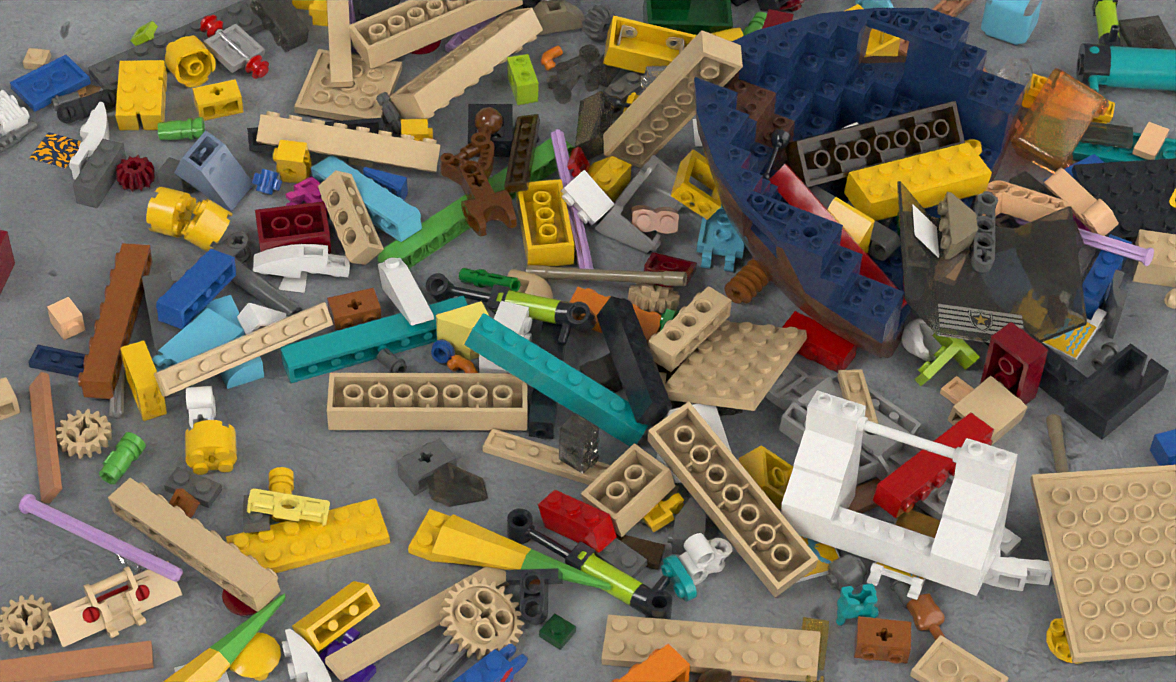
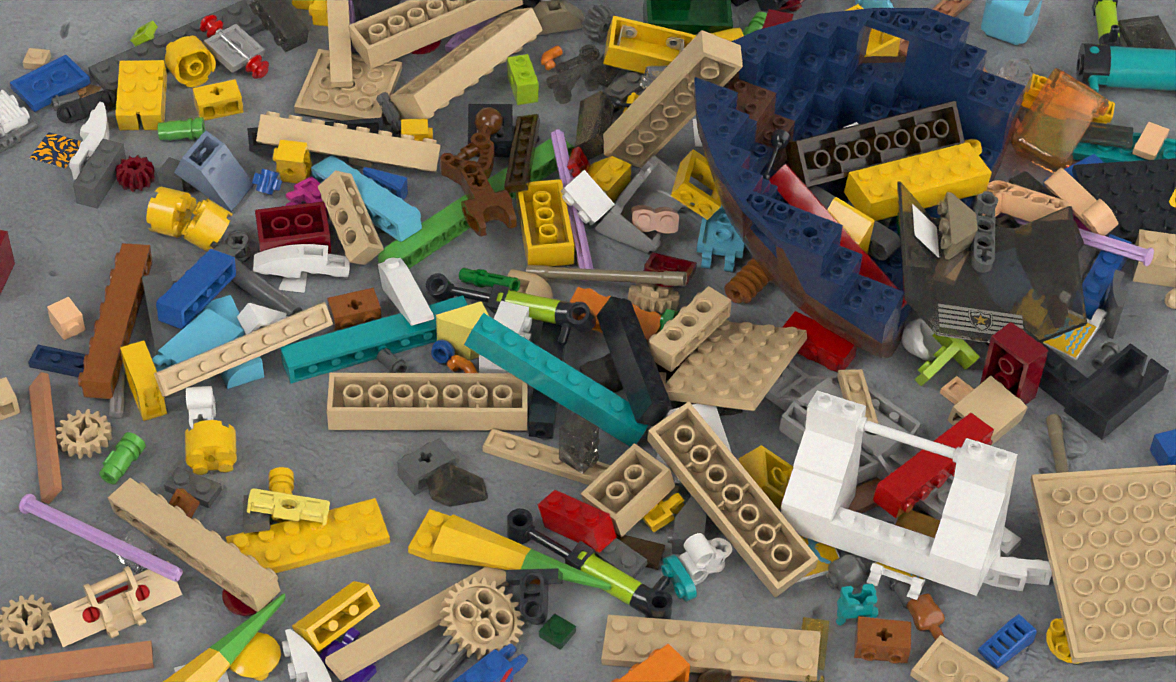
(1020, 630): none -> blue slope

